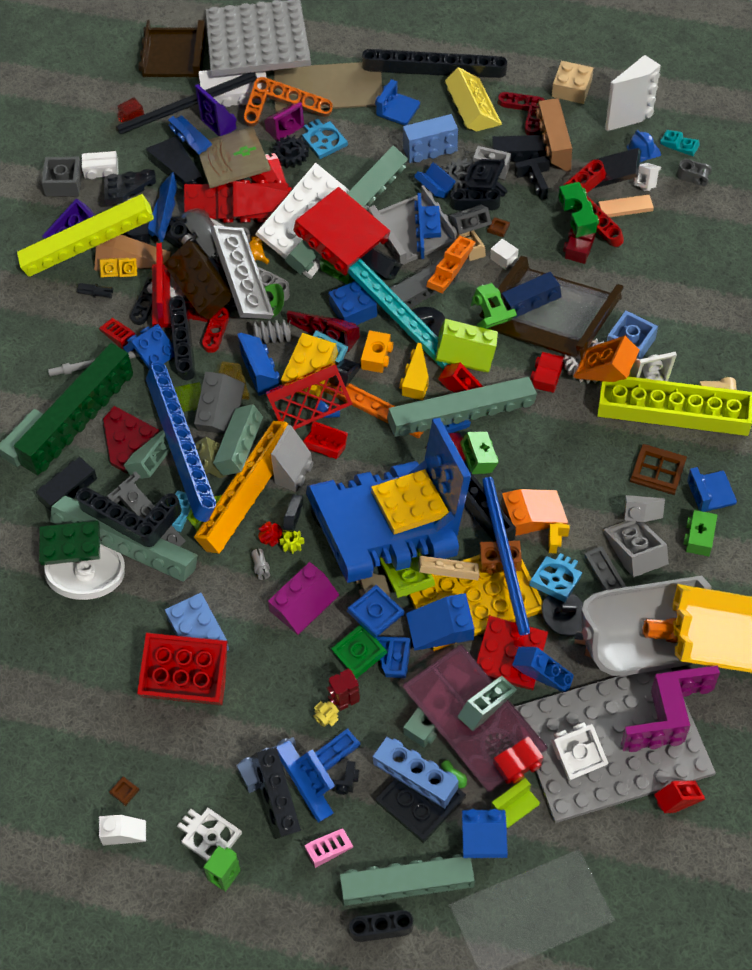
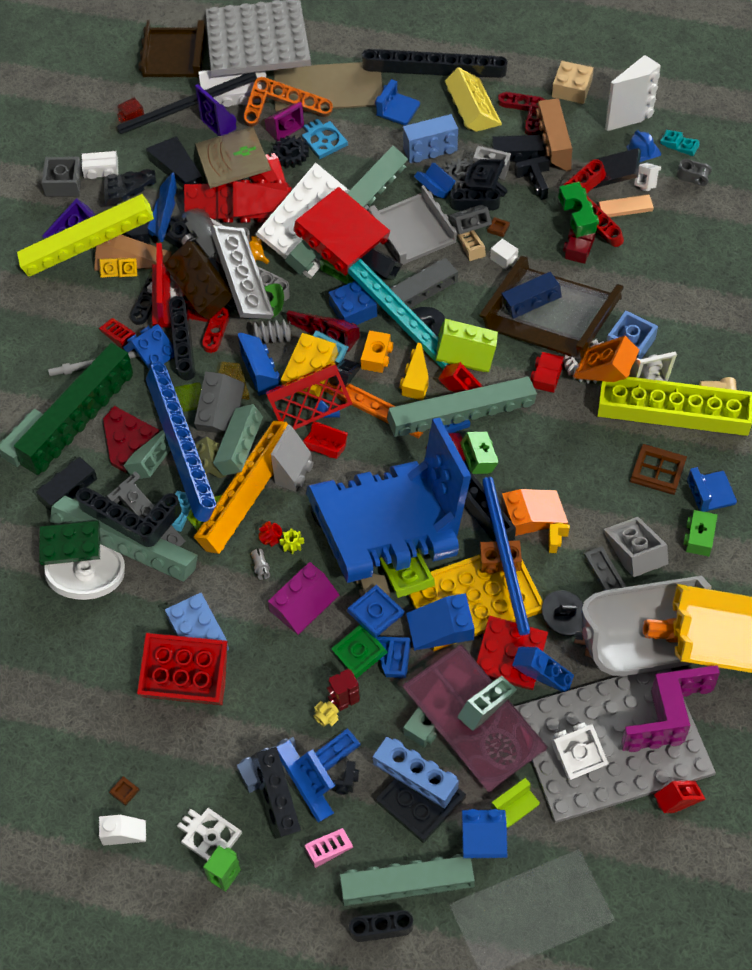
(95, 290): black axle -> none
(189, 134): blue bracket -> none
(293, 513): black beam -> none
(409, 501): yellow plate -> none
(429, 223): blue bracket -> none
(447, 766): bright green arm -> none
(448, 568): tan tile -> none
(451, 264): orange slope -> none
(495, 315): bright green tile -> none
(518, 760): red brick -> none
(562, 568): dark azure piece -> none
(643, 508): light grey slope -> none

